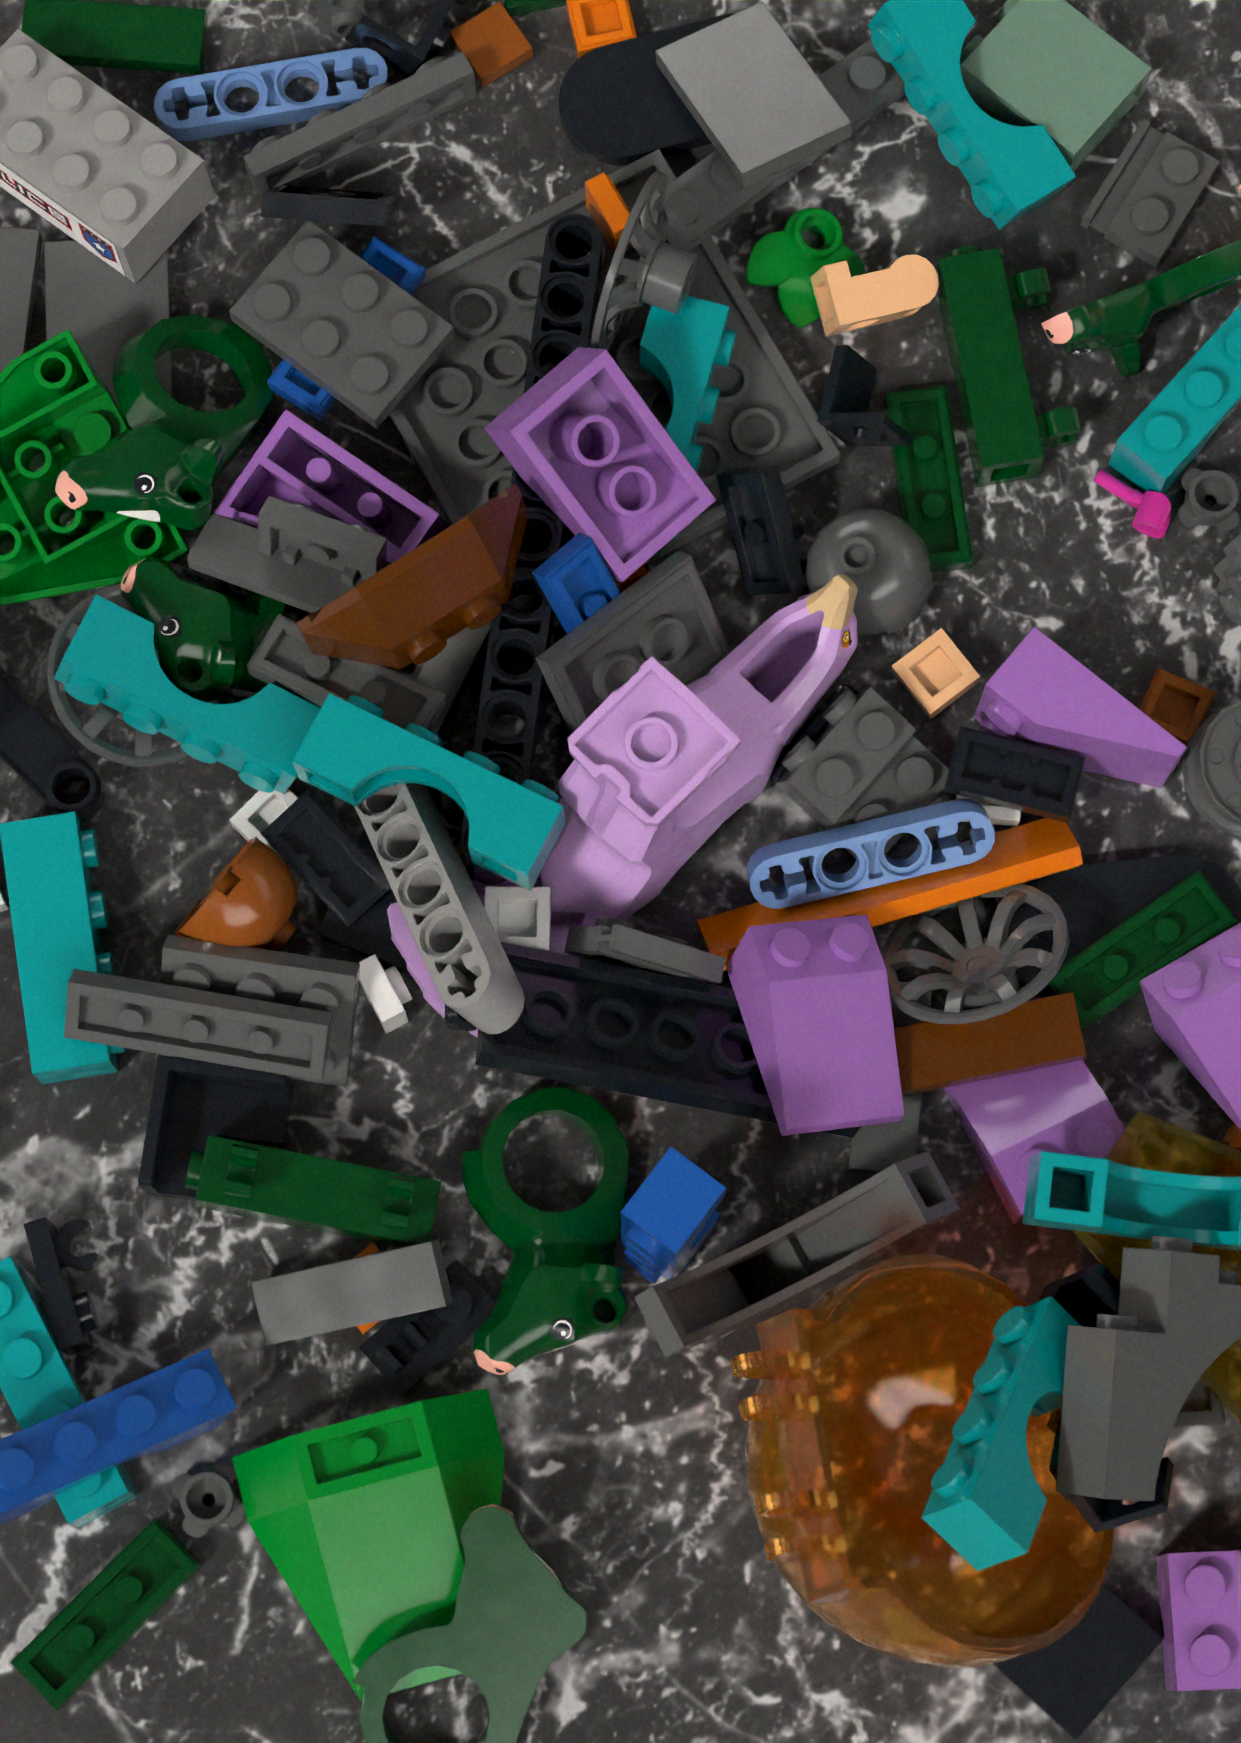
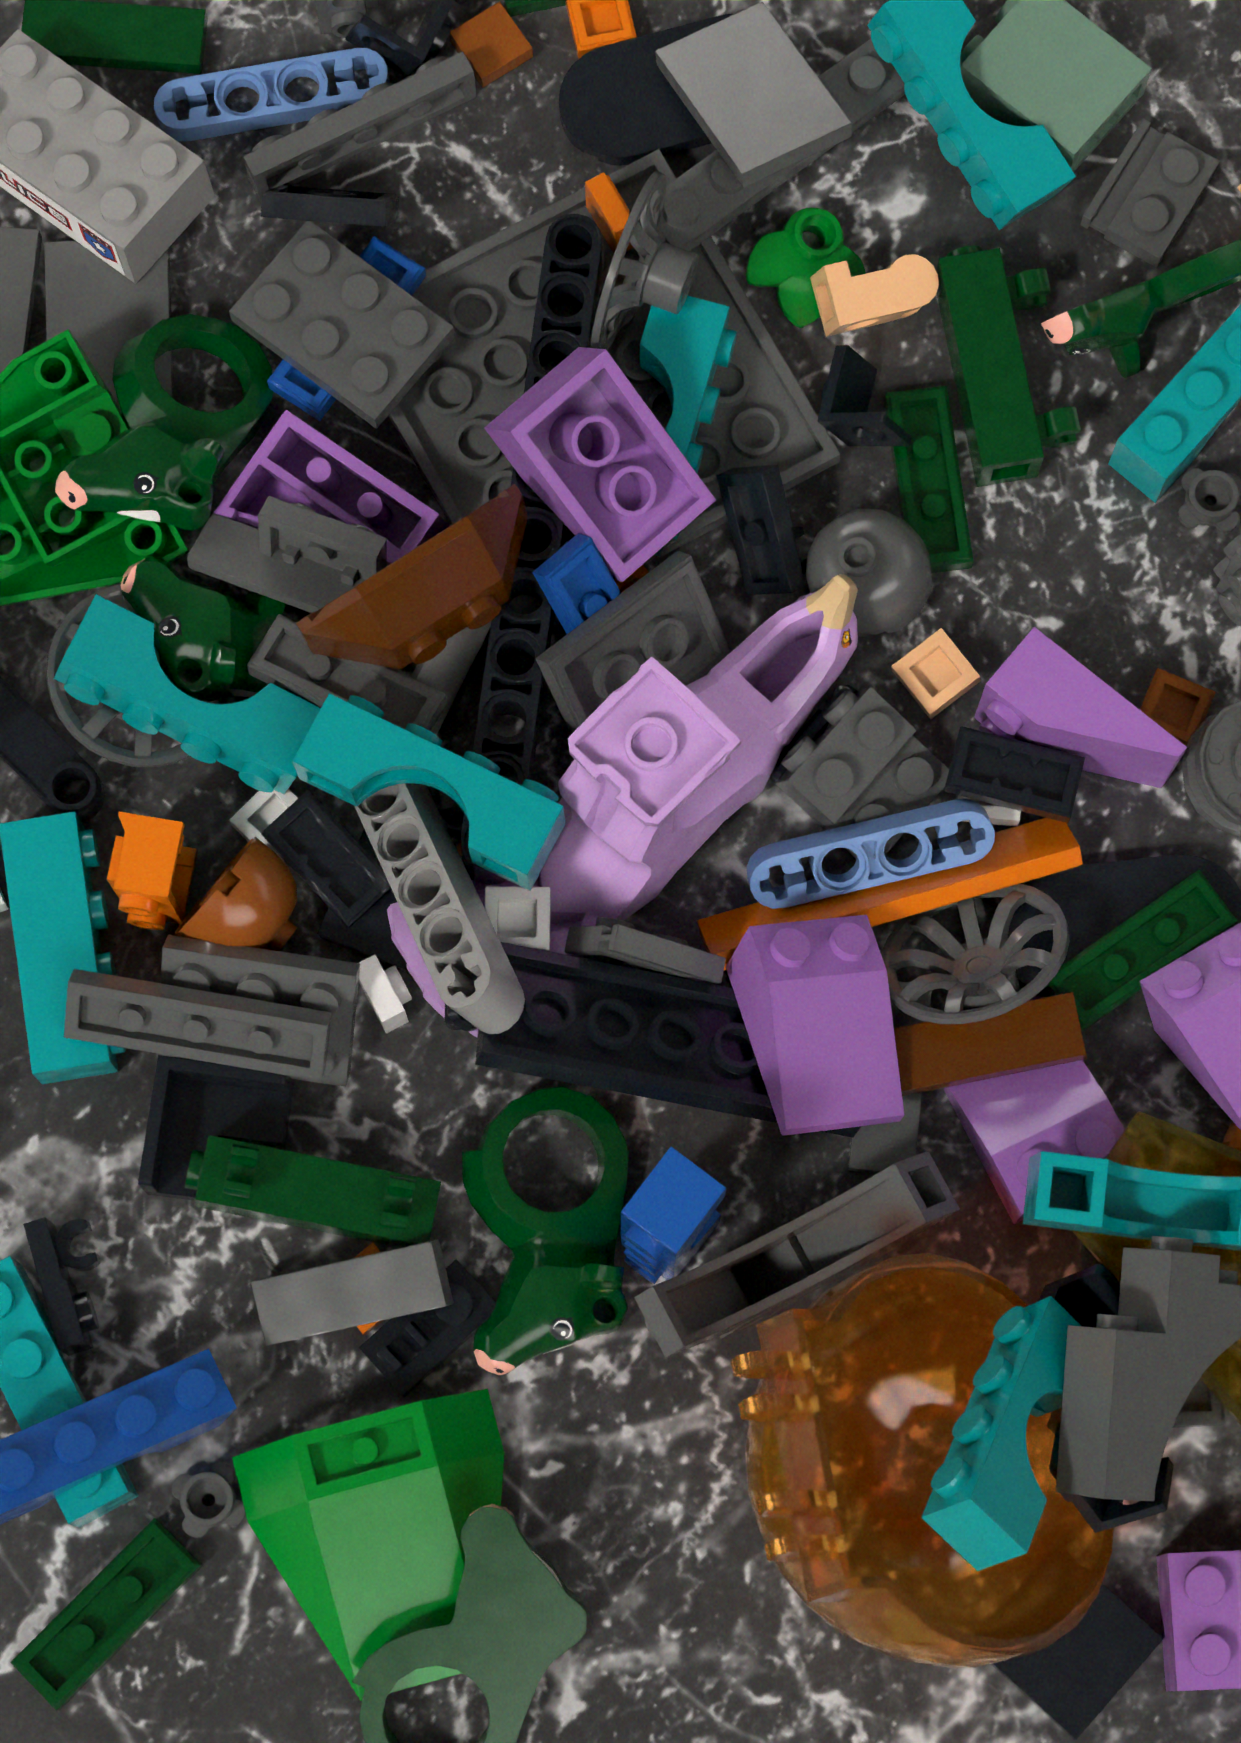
(151, 870): none -> orange window
(1152, 507): dark pink hand -> none

